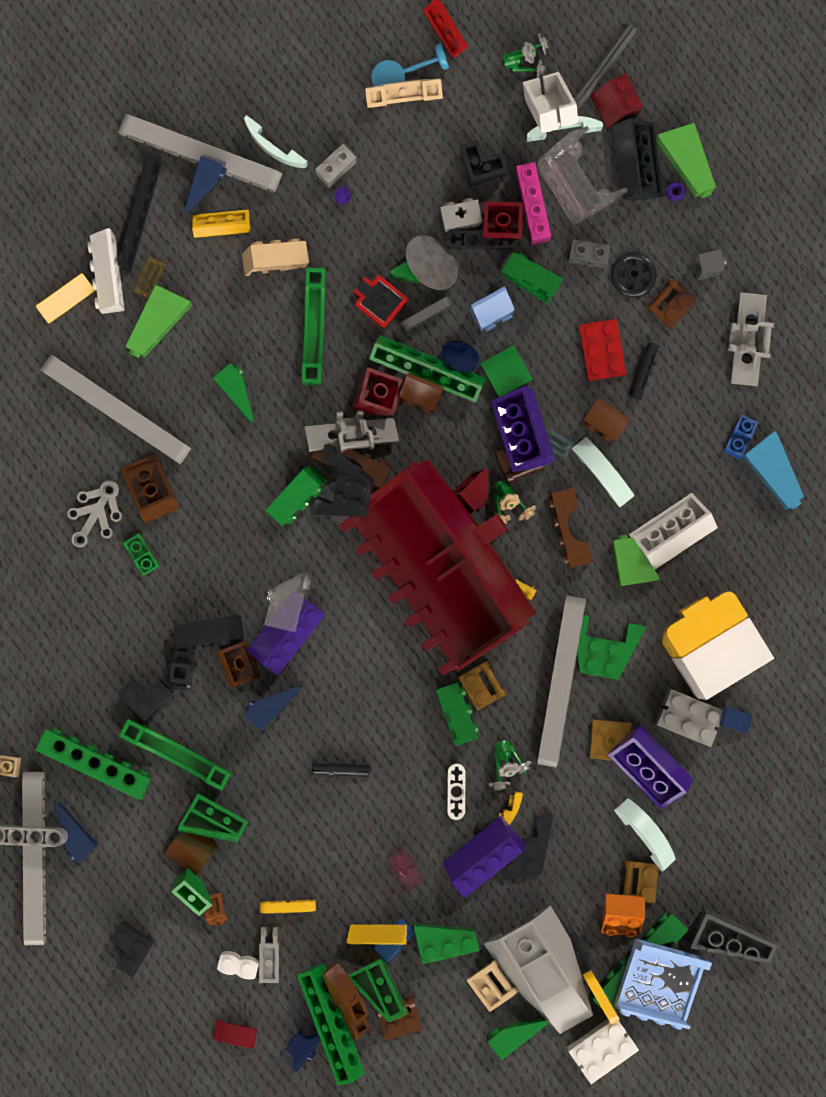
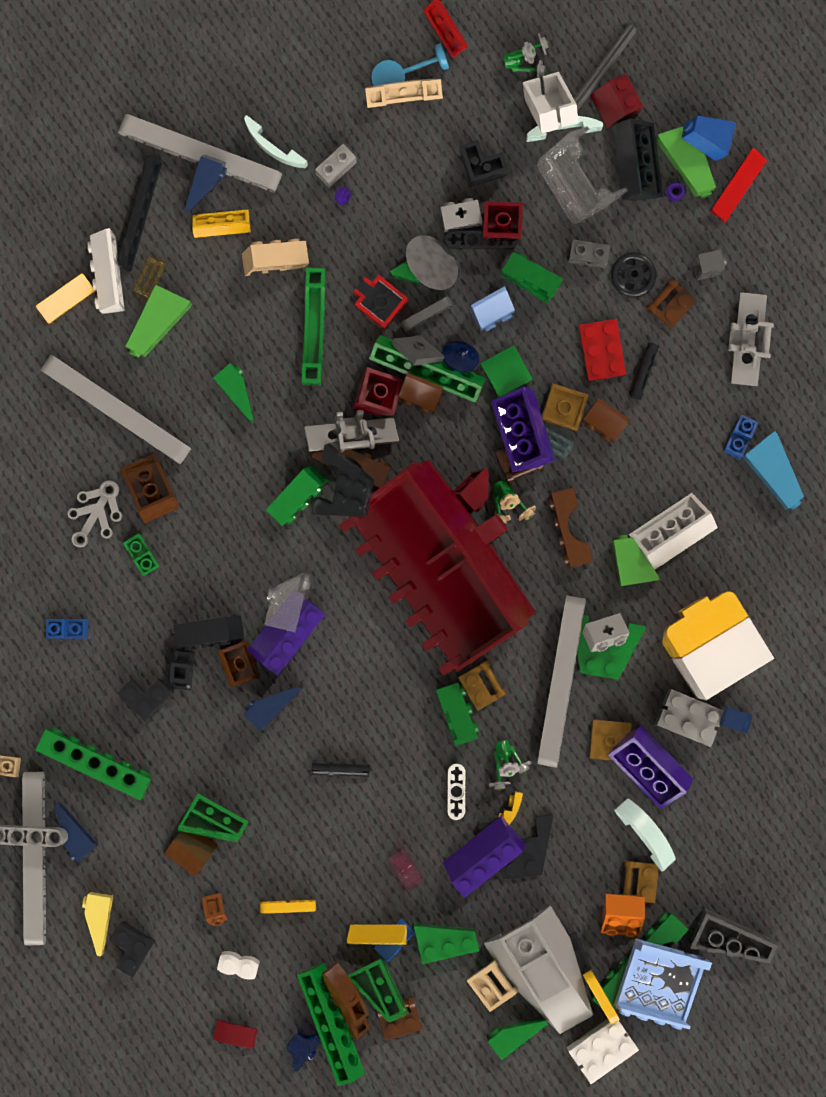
(66, 628): none -> blue slope
(97, 915): none -> light yellow slope
(176, 753): green arch -> none
(192, 892): green slope -> none
(269, 958): light grey hinge -> none
(417, 350): none -> dark grey plate
(528, 591): yellow pin -> none
(533, 203): dark pink brick -> none
(564, 407): none -> pearl gold plate
(603, 471): light aqua slope -> none
(605, 633): none -> light grey brick
(709, 135): none -> blue slope
(738, 185): none -> red slope

